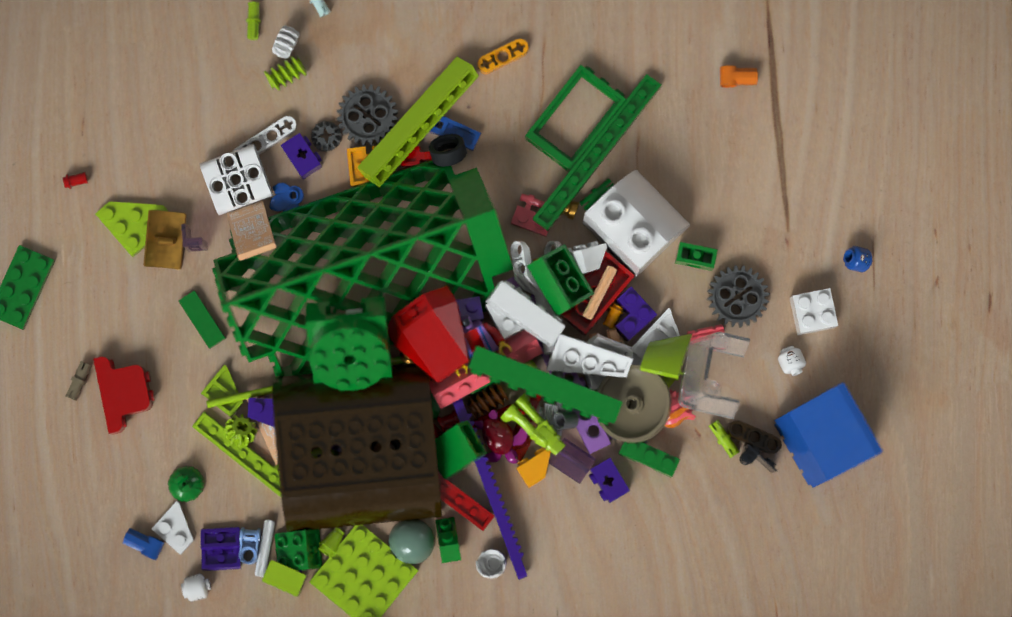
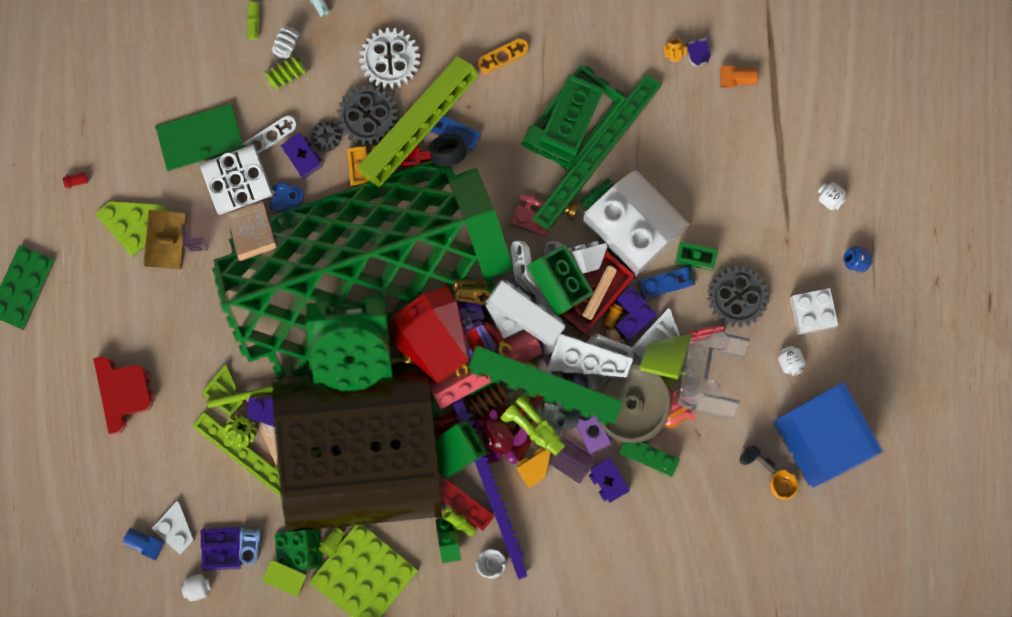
(78, 380): dark tan pin -> none
(193, 487): green hair -> none
(197, 135): none -> green container
(202, 319): green tile -> none
(265, 547): white axle -> none
(373, 60): none -> white gear
(411, 541): sand green piece -> none
(459, 522): none -> lime pin
(470, 290): none -> pearl gold piece
(532, 142): none -> green beam
(572, 114): none -> green plate
(665, 283): none -> blue plate
(675, 49): none -> light orange gear
(698, 52): none -> dark purple piece
(724, 438): lime pin -> none
(764, 437): dark brown beam -> none
(783, 485): none -> light orange hair
(832, 196): none -> white head

